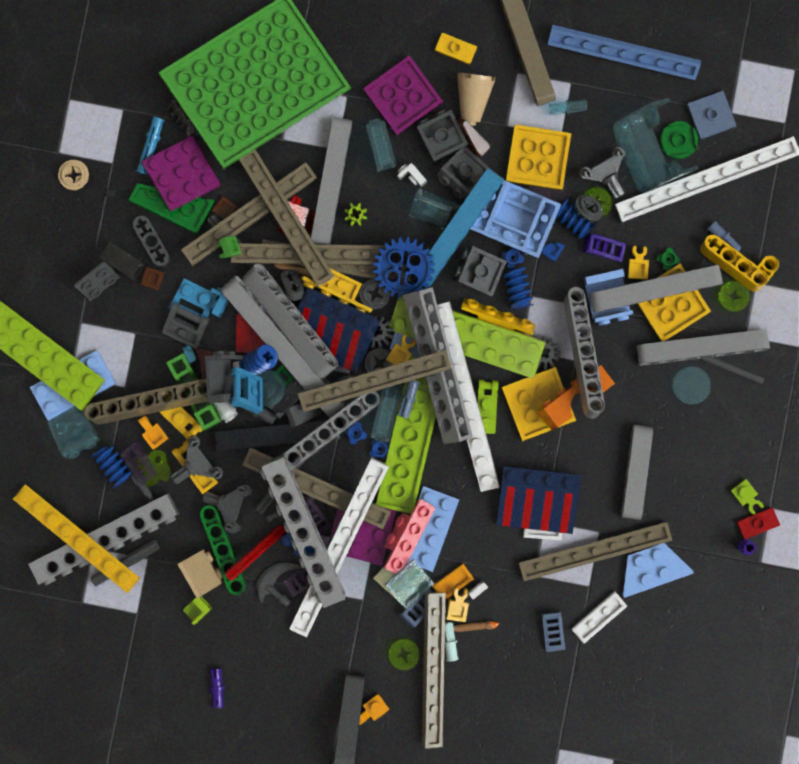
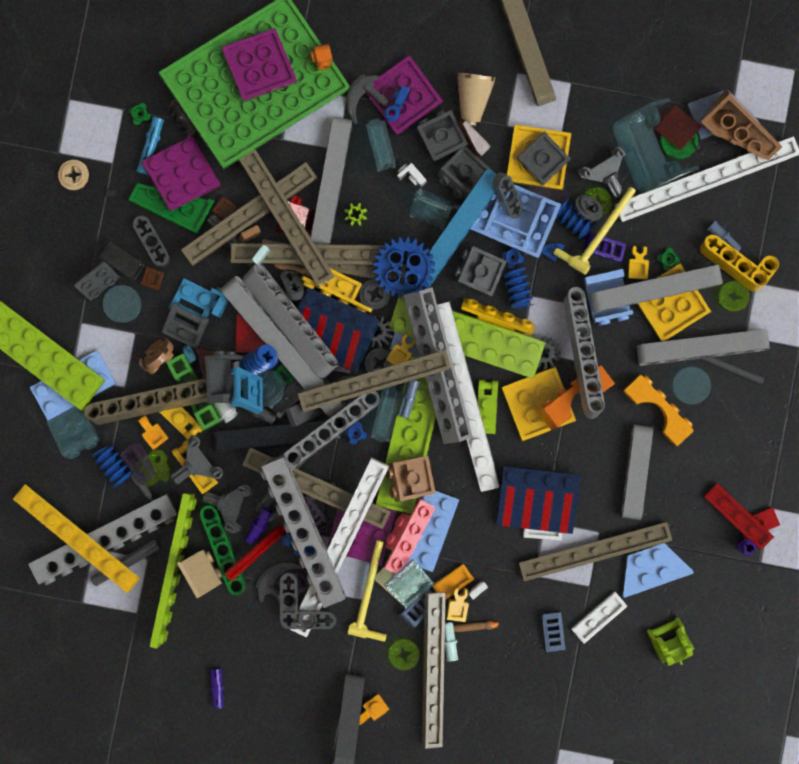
(122, 304): none -> clear light blue tile
(139, 108): none -> green plate
(156, 355): none -> medium nougat plate
(172, 577): none -> lime plate
(197, 609): lime panel -> none
(230, 247): bright green tile -> none
(249, 234): none -> medium nougat tile
(258, 525): none -> dark purple pin
(259, 65): none -> magenta plate
(261, 254): none -> light aqua tile
(292, 610): none -> dark grey beam
(321, 56): none -> orange plate
(358, 88): none -> dark grey piece
(359, 628): none -> light yellow bar
(376, 453): blue plate -> none
(400, 97): none -> blue plate
(410, 479): none -> medium nougat plate
(455, 48): yellow plate -> none
(501, 192): none -> dark grey beam
(543, 158): none -> dark grey tile
(568, 107): clear light blue axle -> none
(581, 262): none -> light yellow bar
(624, 52): medium blue plate -> none
(674, 649): none -> lime piece
(675, 427): none -> light orange arch
(678, 128): none -> clear red piece
(735, 123): none -> medium nougat wedge
(739, 516): none -> red tile
(745, 494): lime plate -> none

